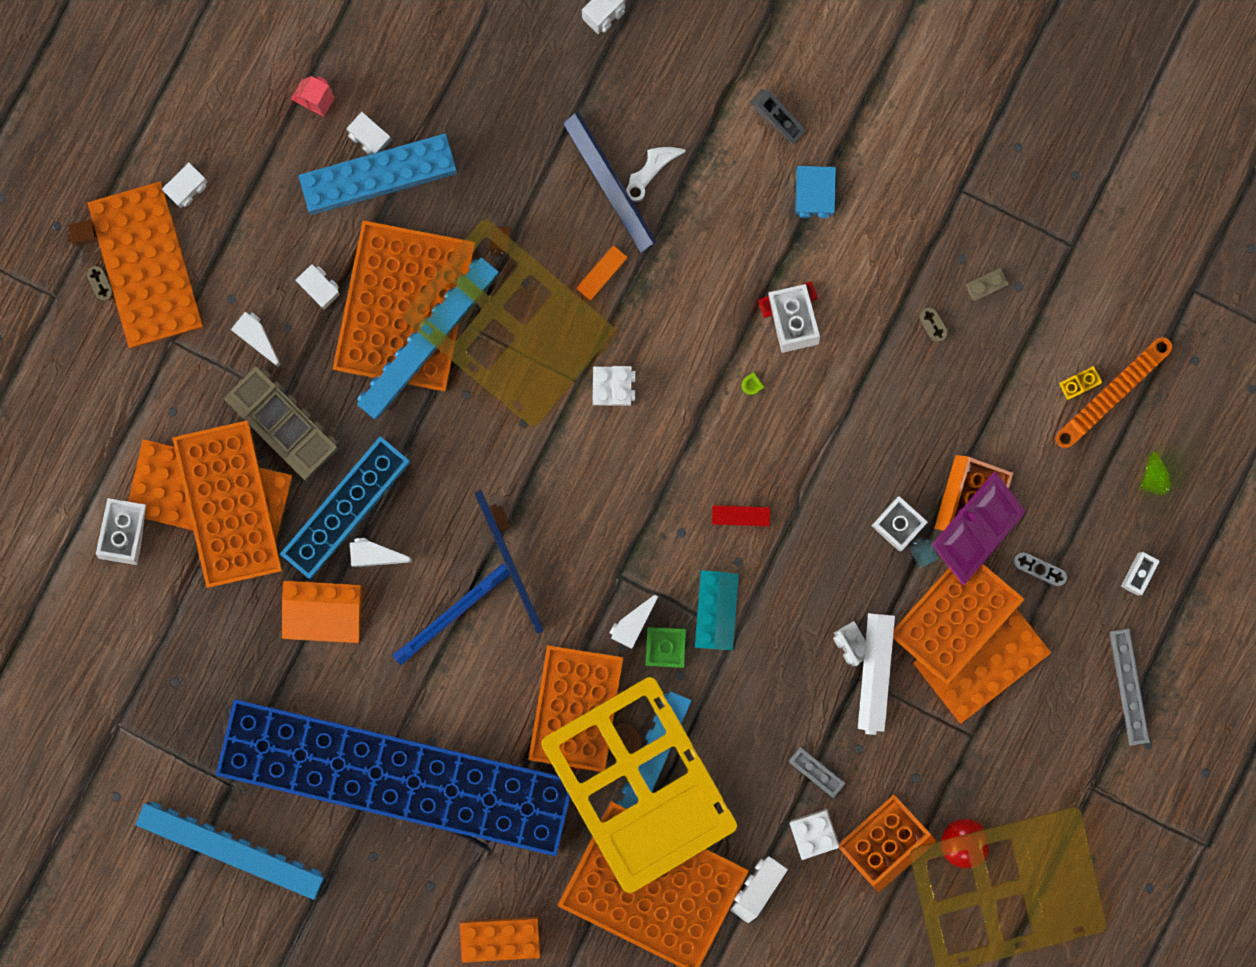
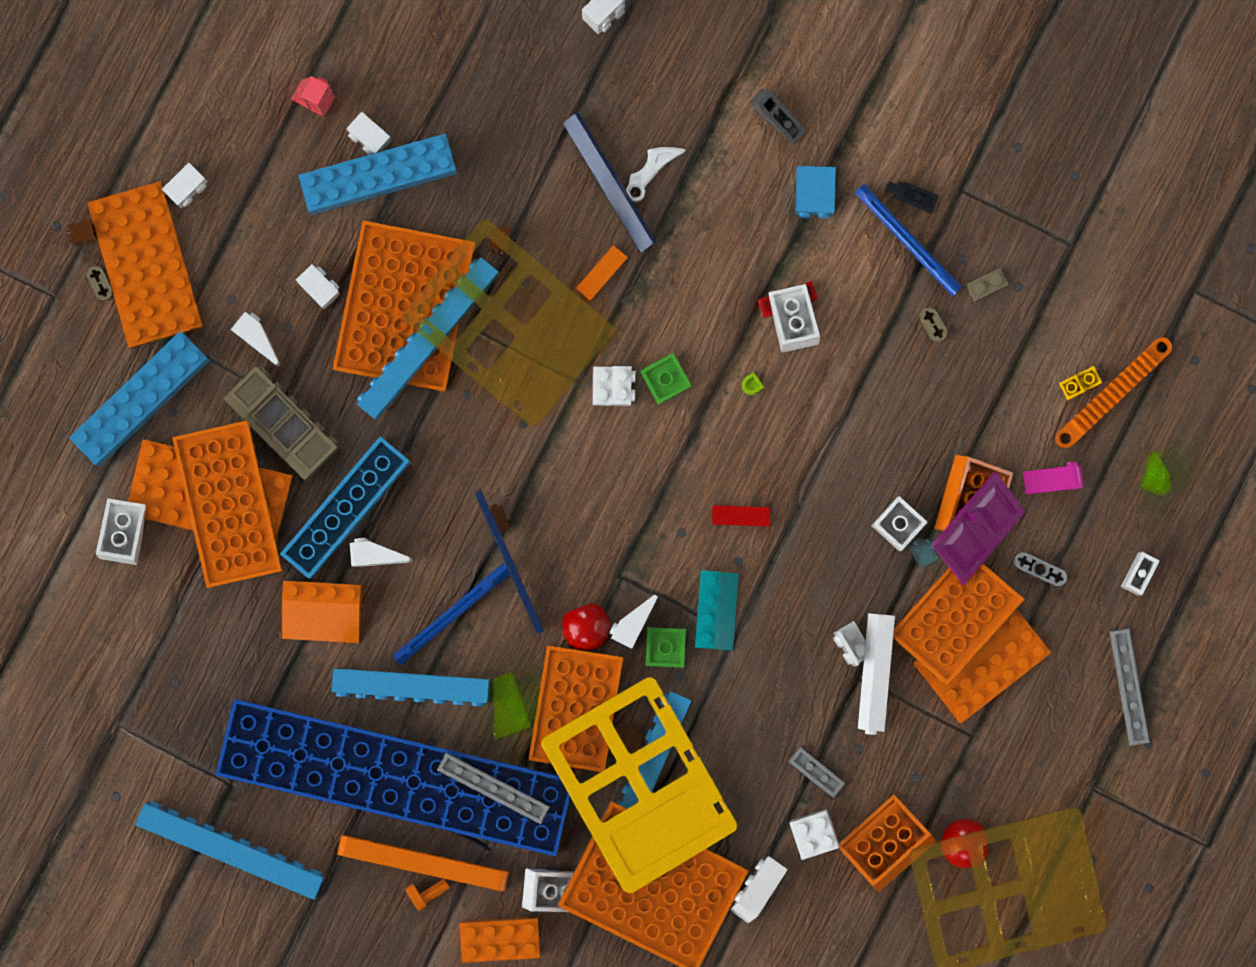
(139, 399): none -> dark azure brick
(410, 686): none -> dark azure brick
(421, 899): none -> orange piece
(423, 863): none -> orange beam
(493, 788): none -> light grey tile
(509, 707): none -> clear neon green wedge
(544, 889): none -> white slope
(586, 627): none -> red cylinder
(665, 378): none -> bright green plate
(908, 240): none -> blue piece
(913, 196): none -> black hinge
(1054, 479): none -> dark pink door

